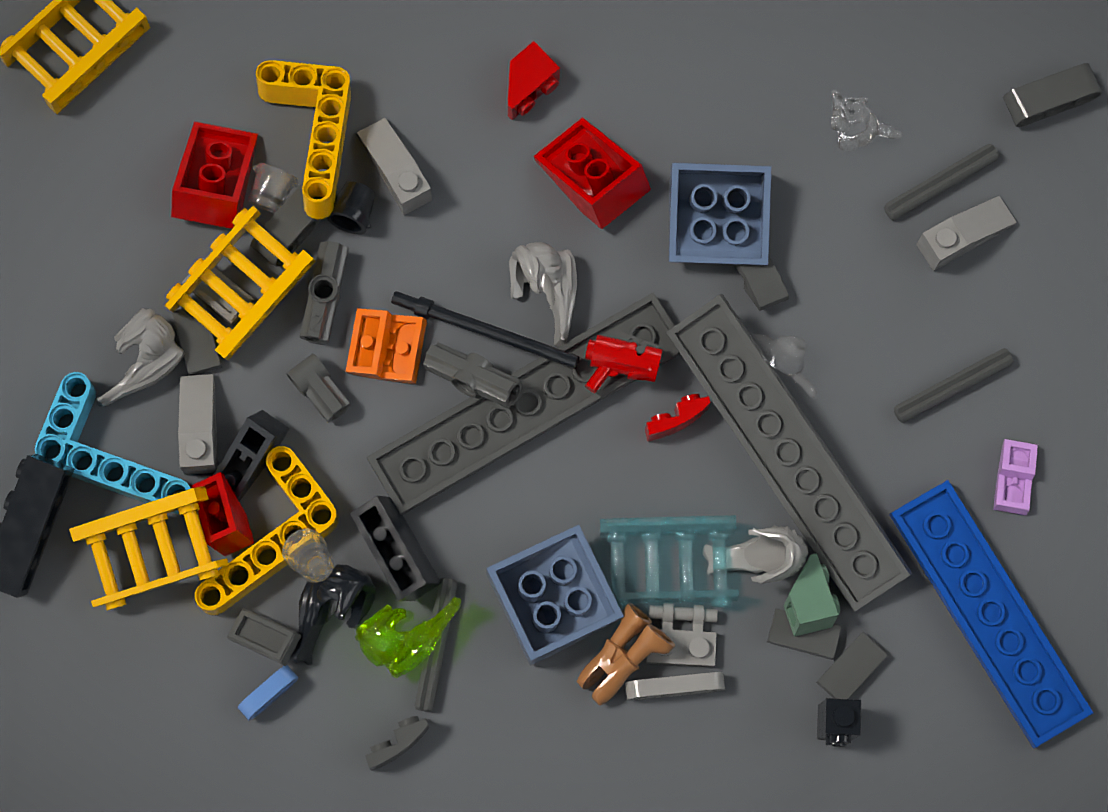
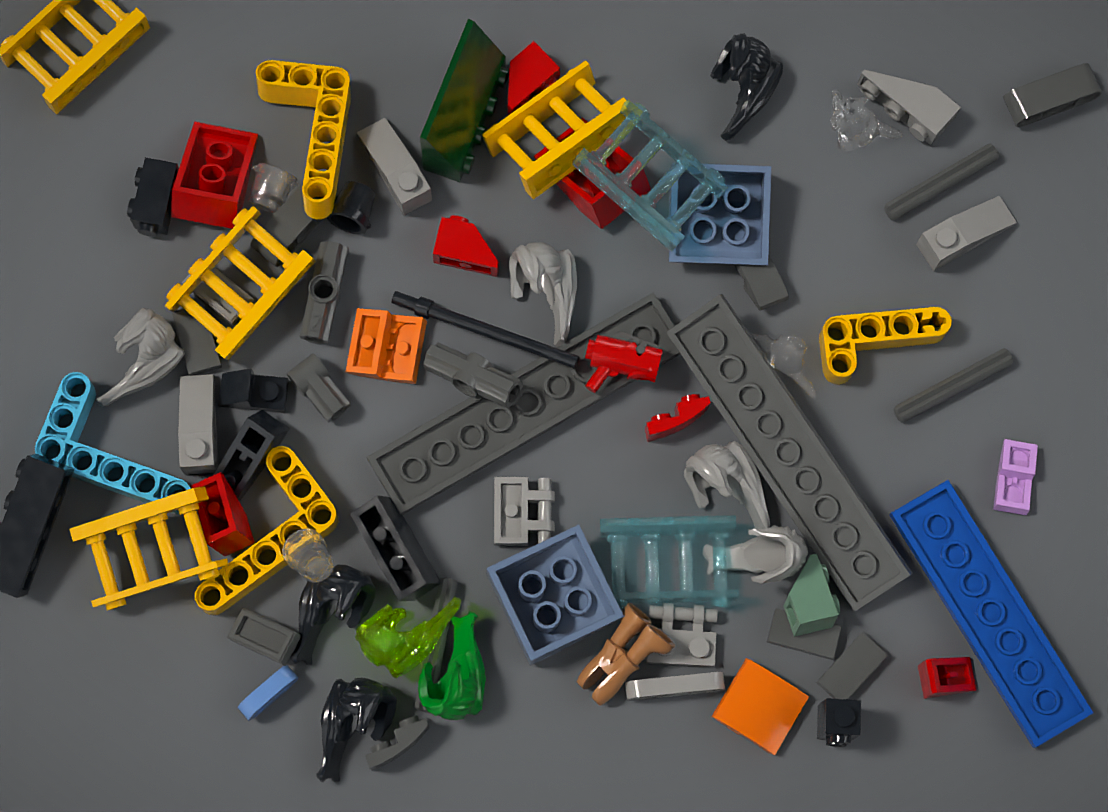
(153, 201): none -> black brick
(253, 392): none -> black slope
(350, 709): none -> black hair
(463, 104): none -> dark green slope
(463, 247): none -> red slope
(464, 683): none -> green hair
(511, 510): none -> light grey plate
(557, 162): none -> yellow fence
(619, 185): none -> clear light blue fence
(731, 473): none -> light grey hair
(757, 75): none -> black hair
(760, 706): none -> orange slope
(885, 335): none -> yellow beam
(916, 104): none -> light grey slope
(946, 676): none -> red slope

